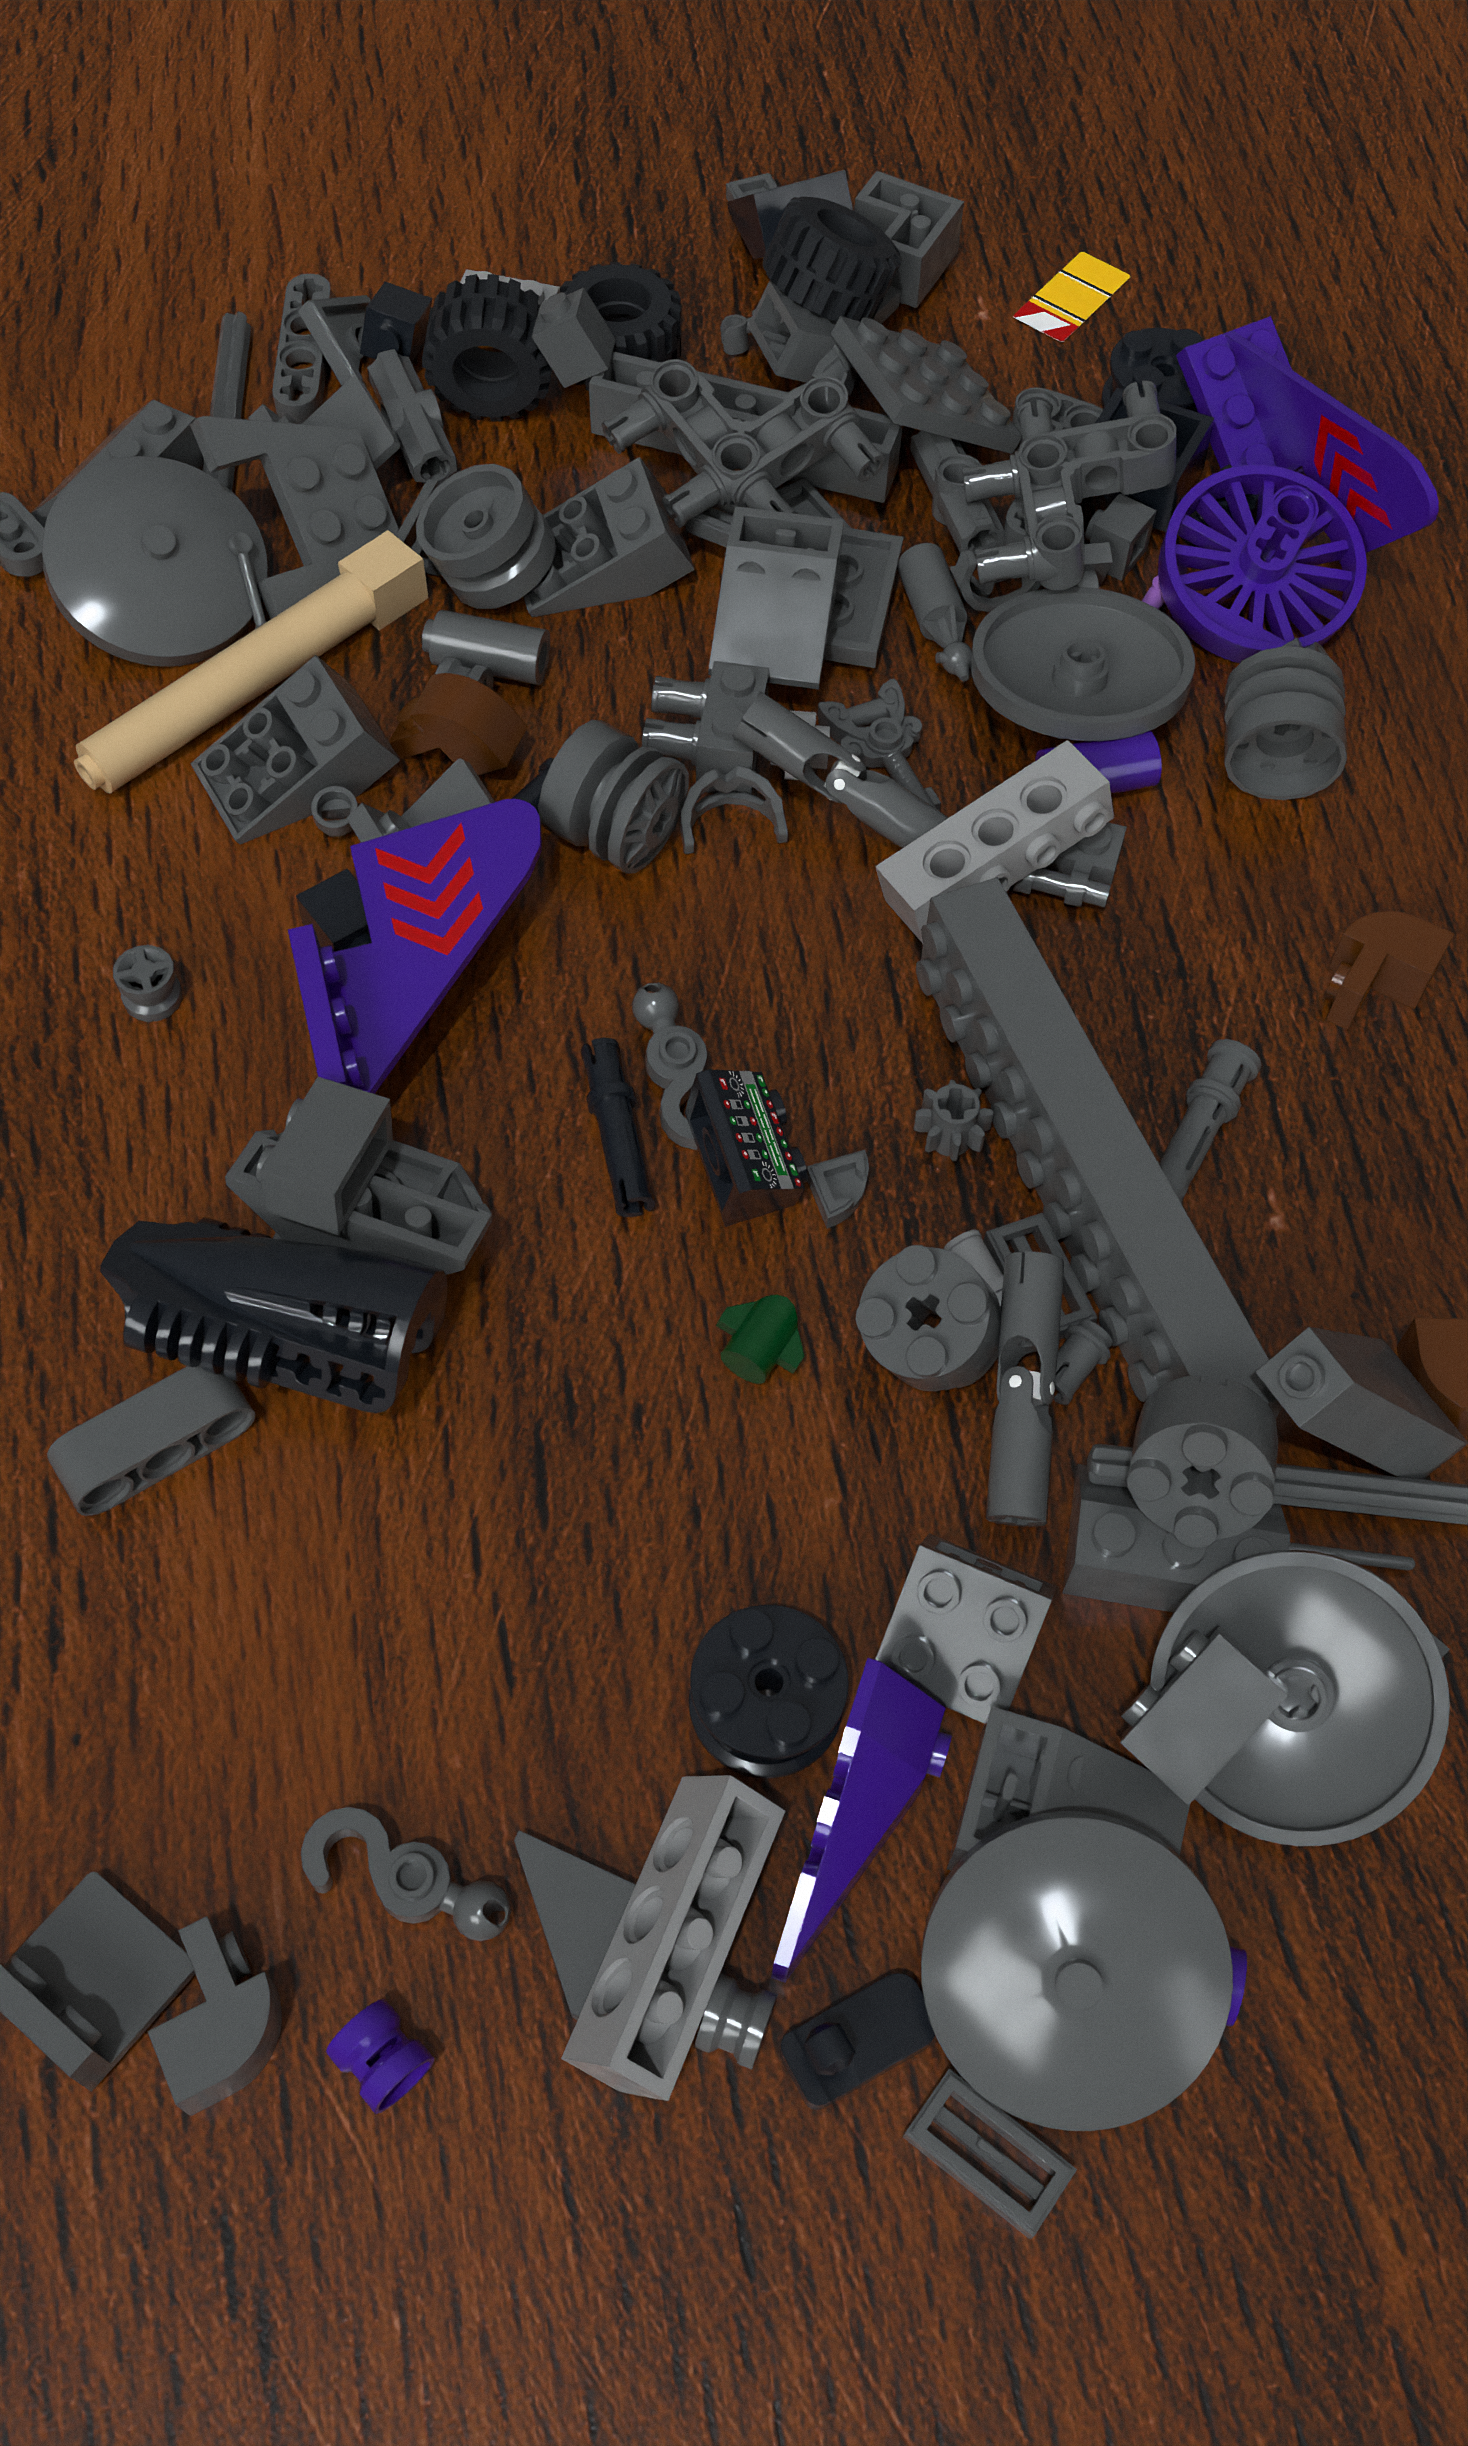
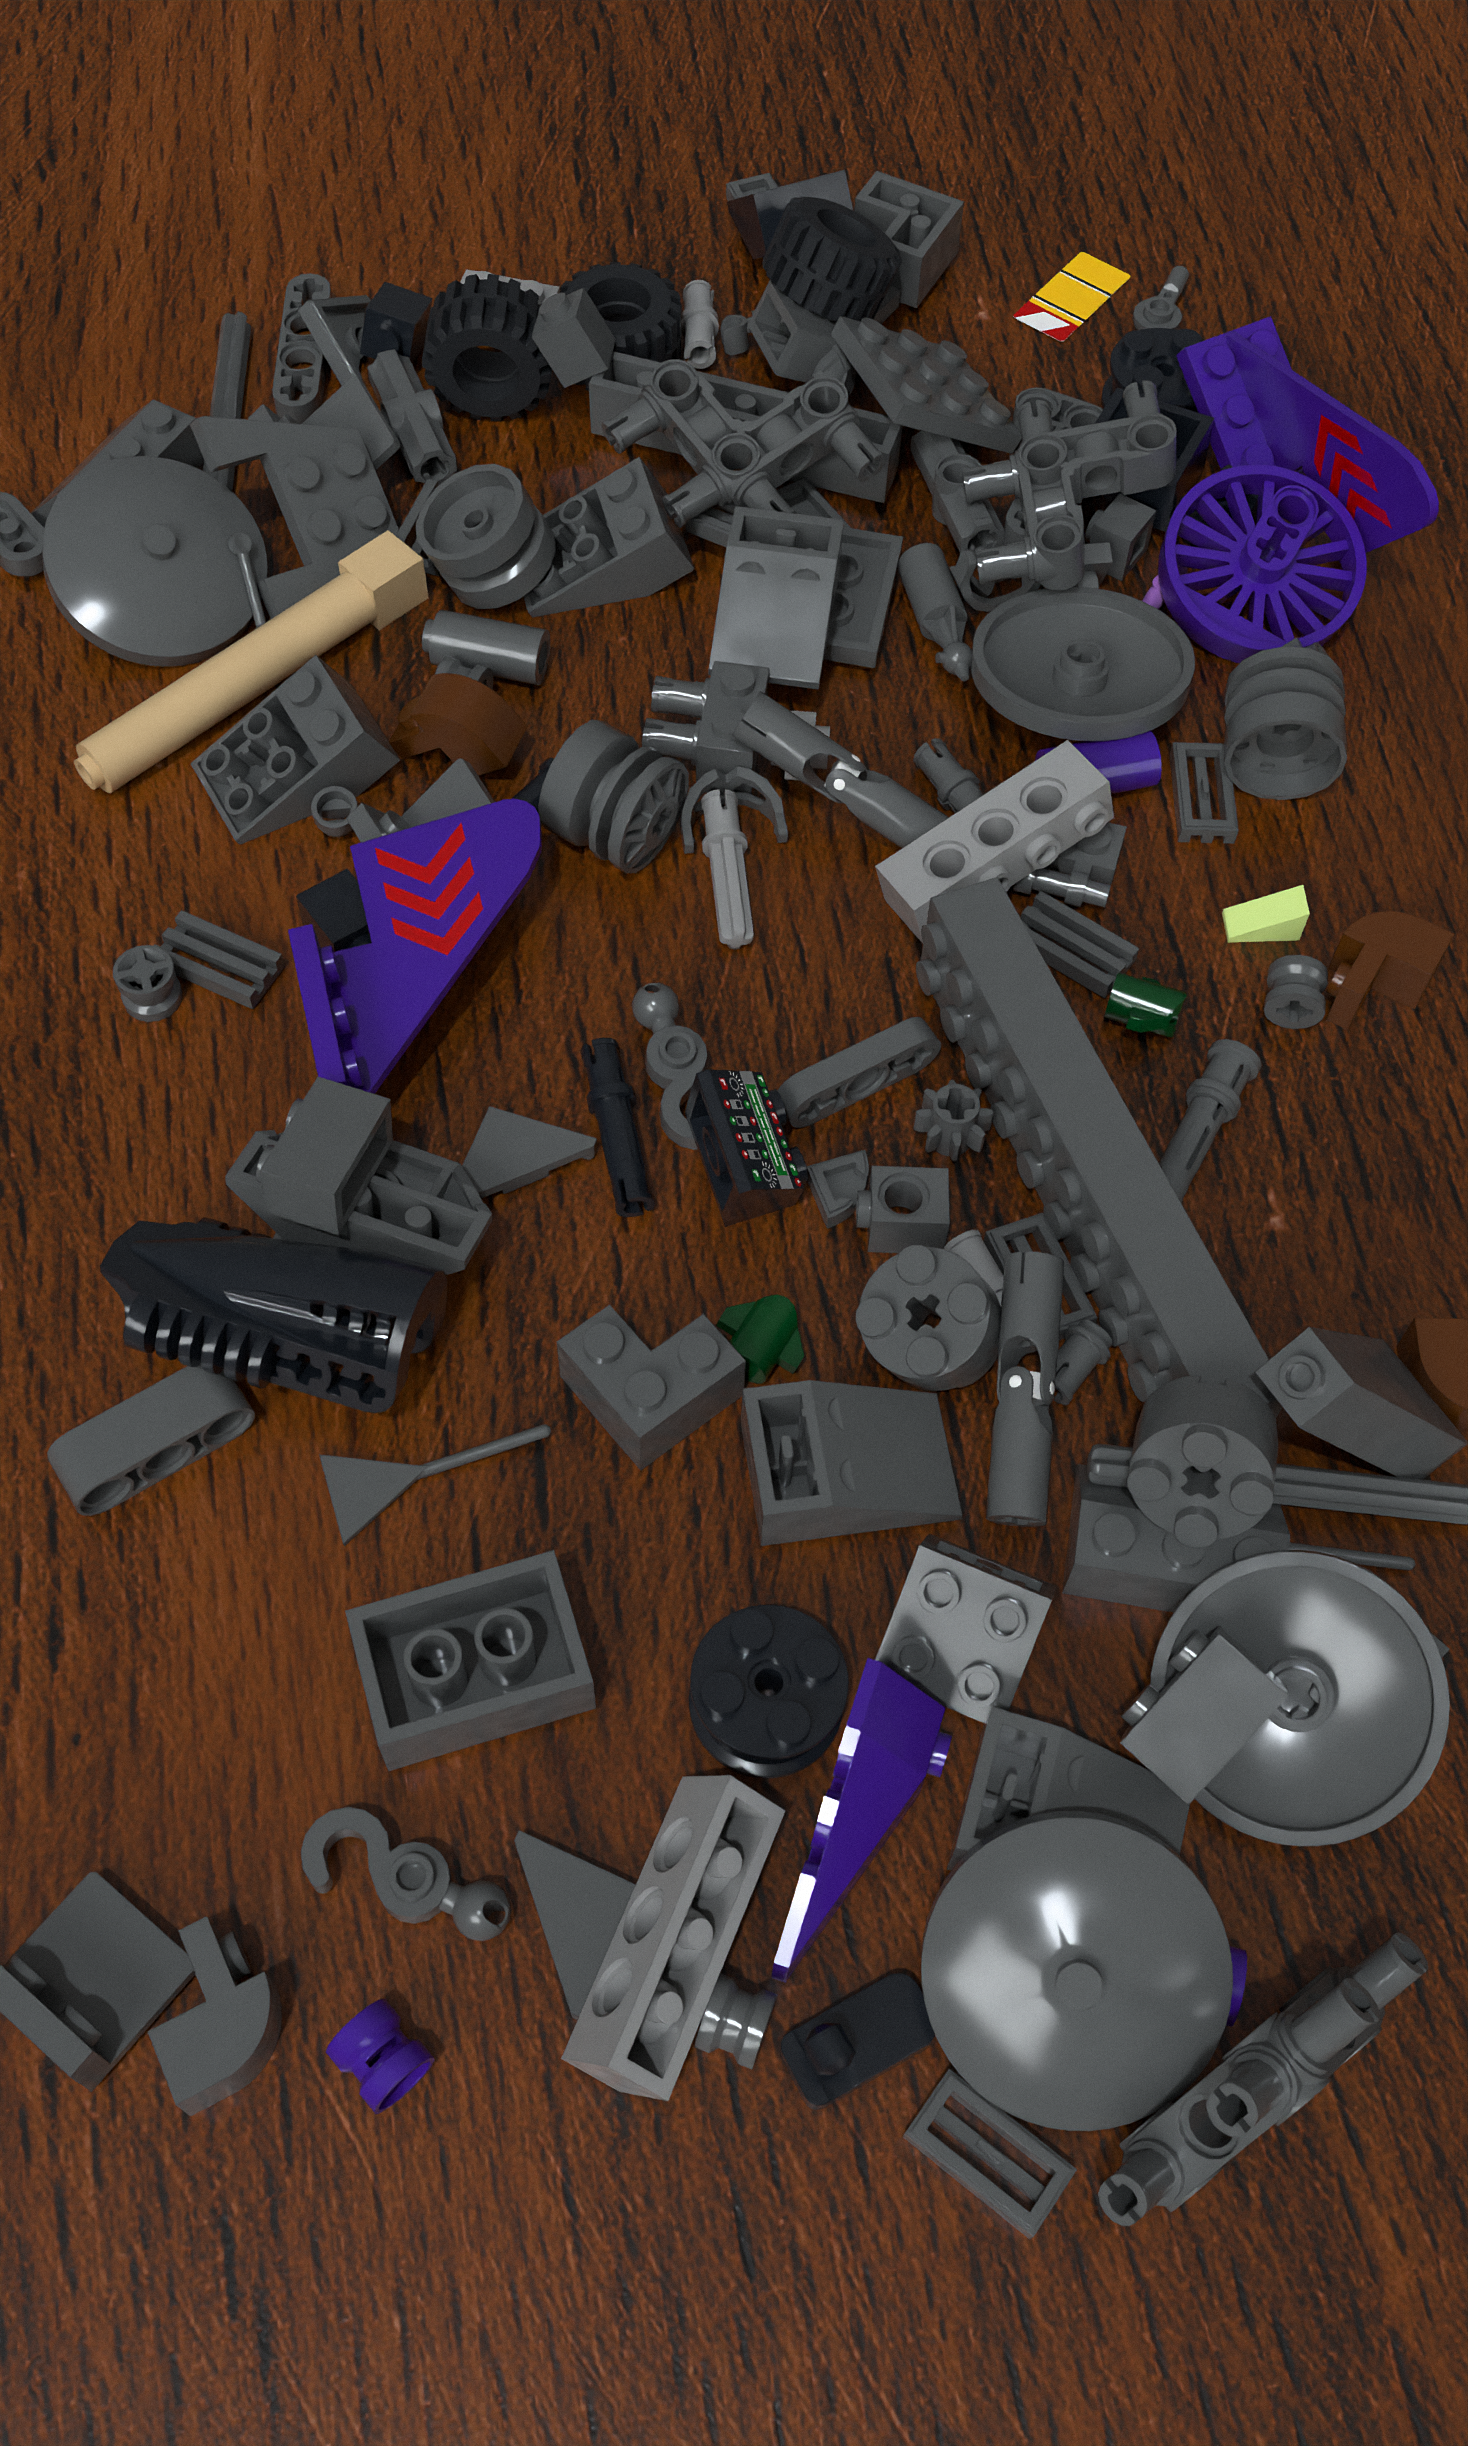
(223, 952): none -> dark grey tile
(367, 1487): none -> dark grey piece
(470, 1660): none -> dark grey brick
(519, 1151): none -> dark grey tile
(646, 1395): none -> dark grey brick
(699, 324): none -> light grey pin
(725, 851): none -> light grey axle
(845, 1460): none -> dark grey slope
(858, 1071): none -> dark grey beam
(885, 741): dark grey piece -> none
(916, 1188): none -> dark grey brick
(954, 785): none -> dark grey pin
(1078, 938): none -> dark grey tile
(1145, 1005): none -> dark green piece
(1161, 309): none -> dark grey plate
(1204, 825): none -> dark grey tile
(1258, 2082): none -> dark grey pin
(1268, 918): none -> yellowish green piece
(1296, 991): none -> dark grey wheel

